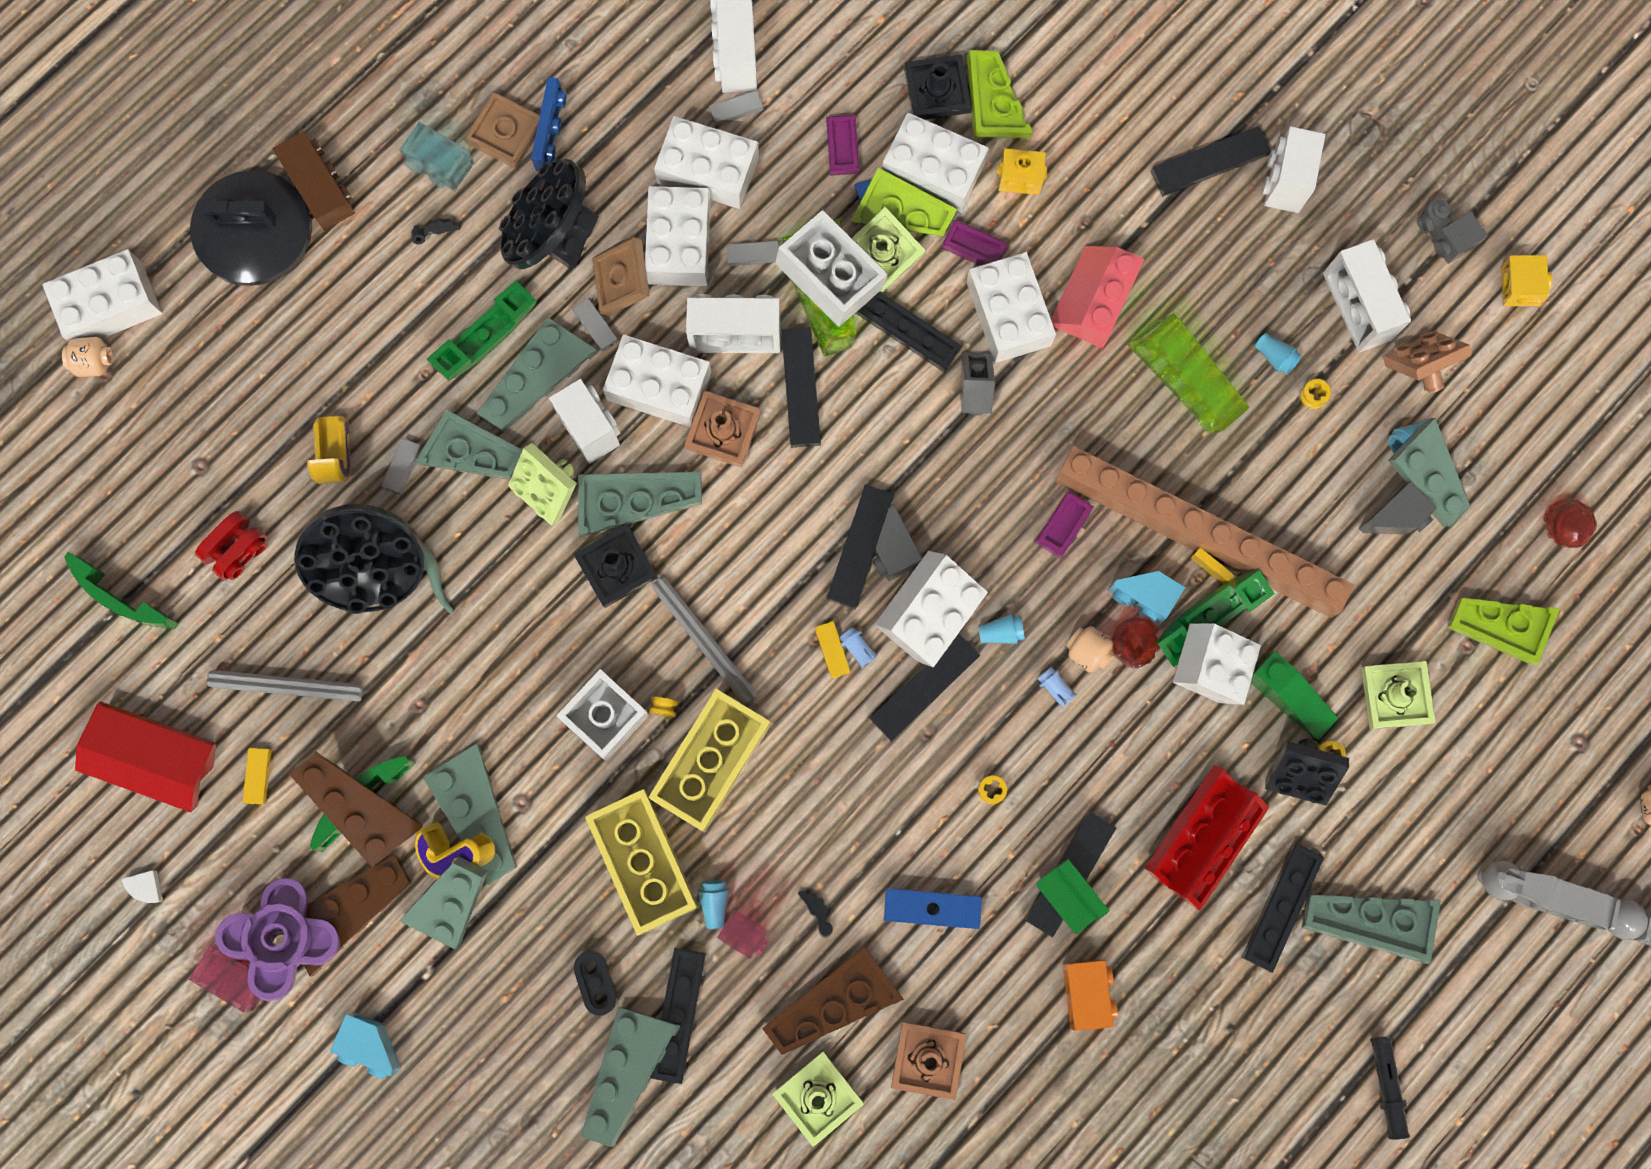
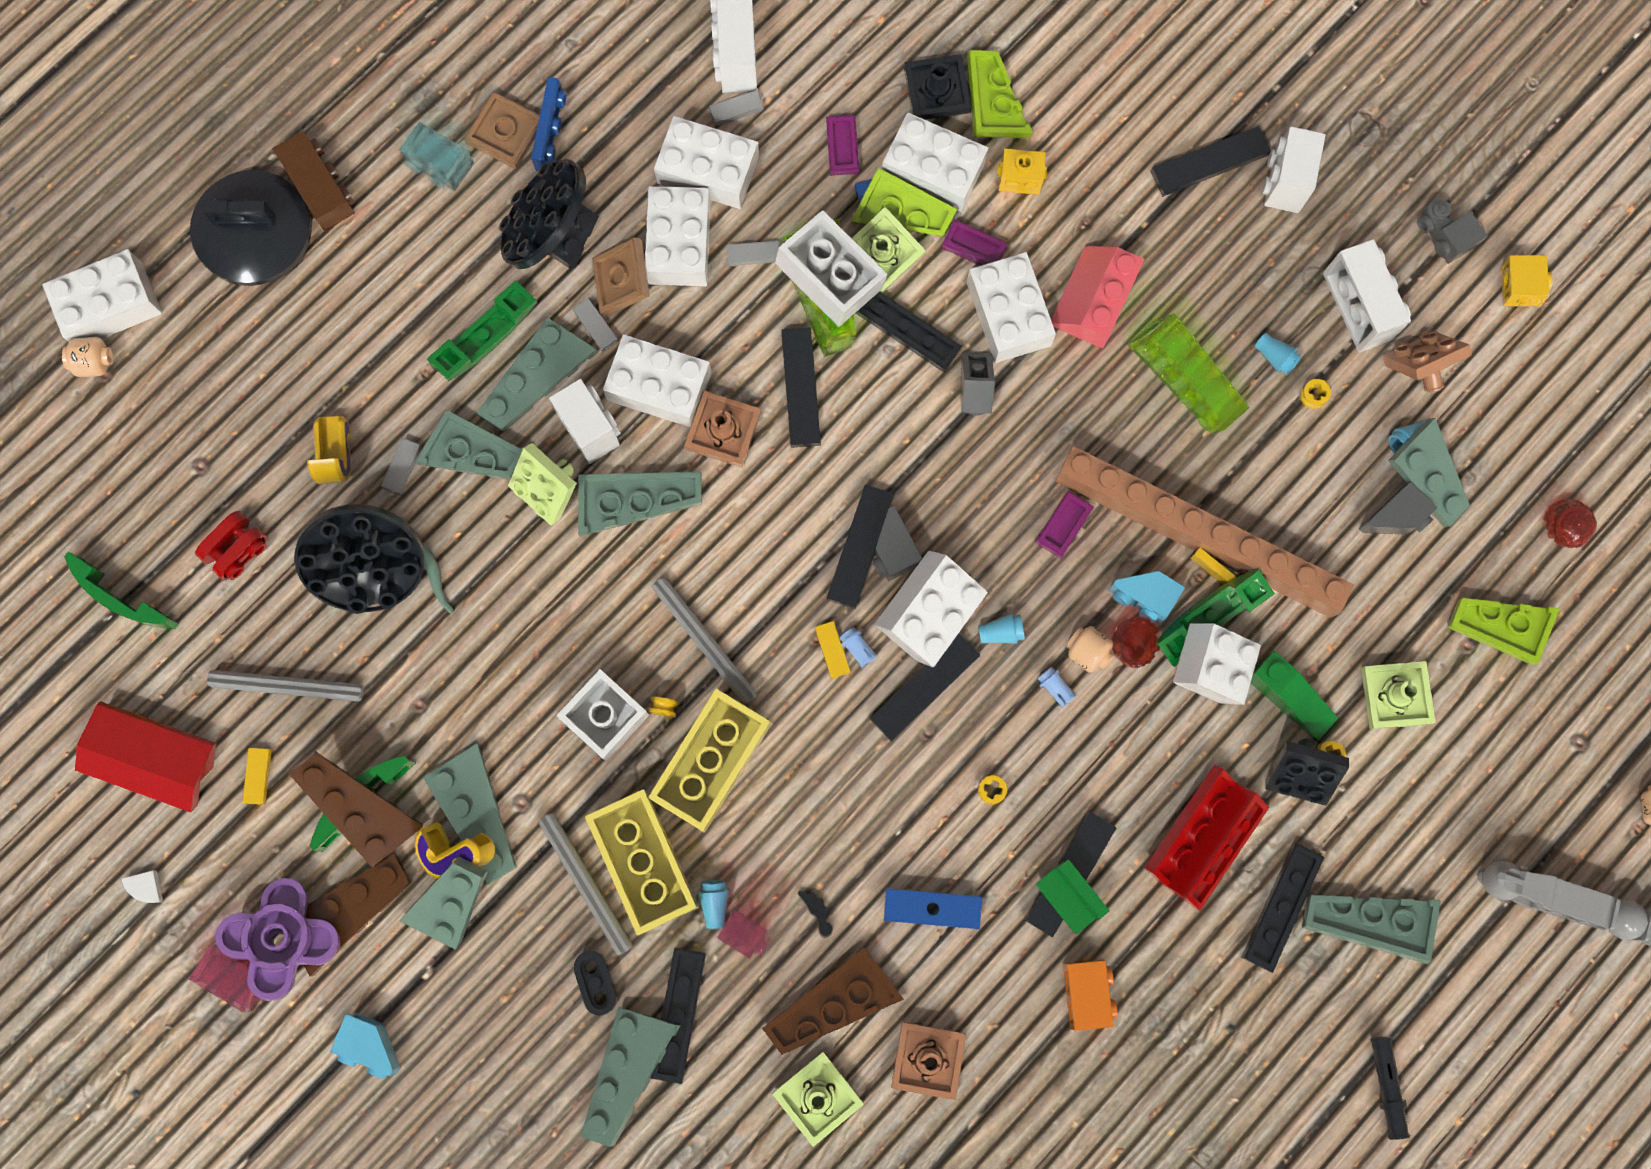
(435, 226): black piece -> none
(585, 884): none -> light grey axle
(610, 555): black plate -> none
(733, 324): white brick -> none

